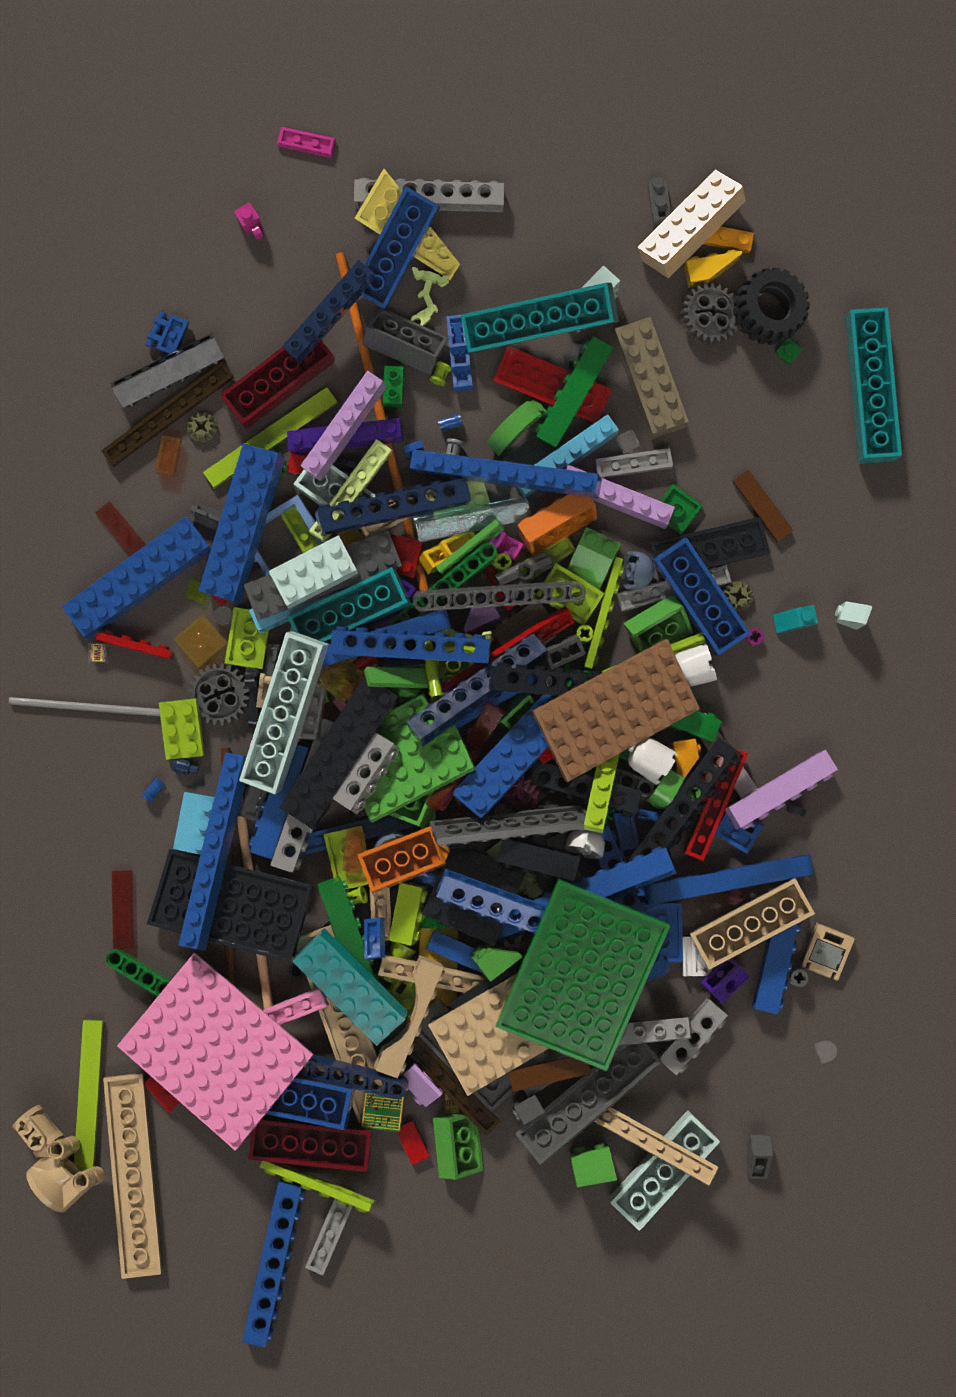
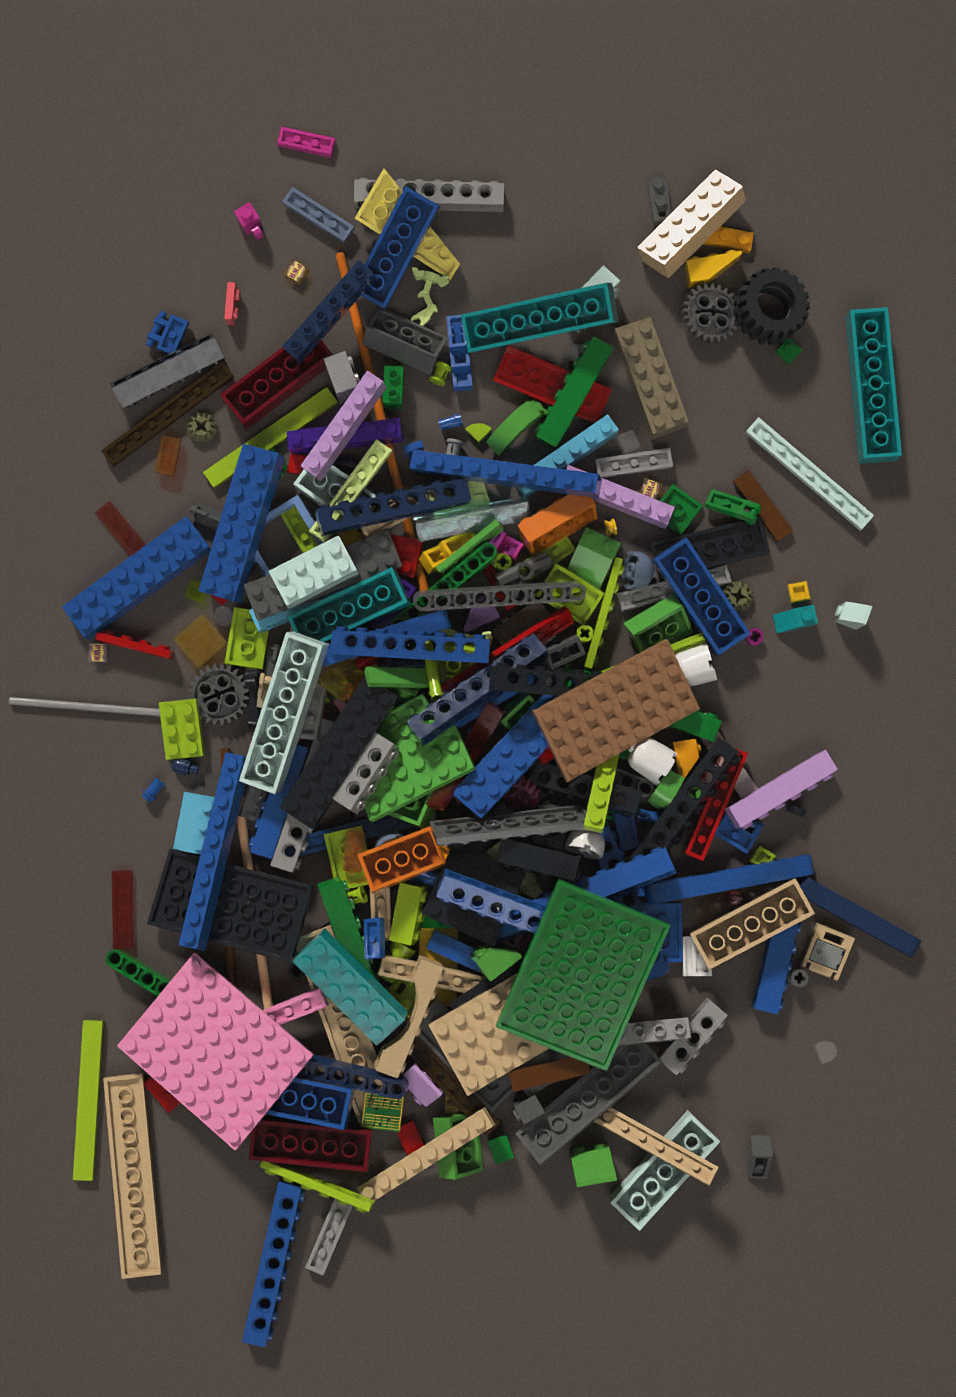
(54, 1176): tan piece -> none
(232, 297): none -> coral plate
(296, 272): none -> tile
(318, 215): none -> sand blue plate
(341, 374): none -> light grey brick
(427, 1155): none -> tan plate
(478, 431): none -> lime tile
(500, 1149): none -> green panel
(611, 527): none -> yellow bush
(650, 488): none -> tile
(725, 980): dark purple brick -> none
(733, 506): none -> green plate
(761, 855): none -> lime tile
(798, 592): none -> yellow tile
(809, 474): none -> light aqua plate
(859, 917): none -> dark blue beam

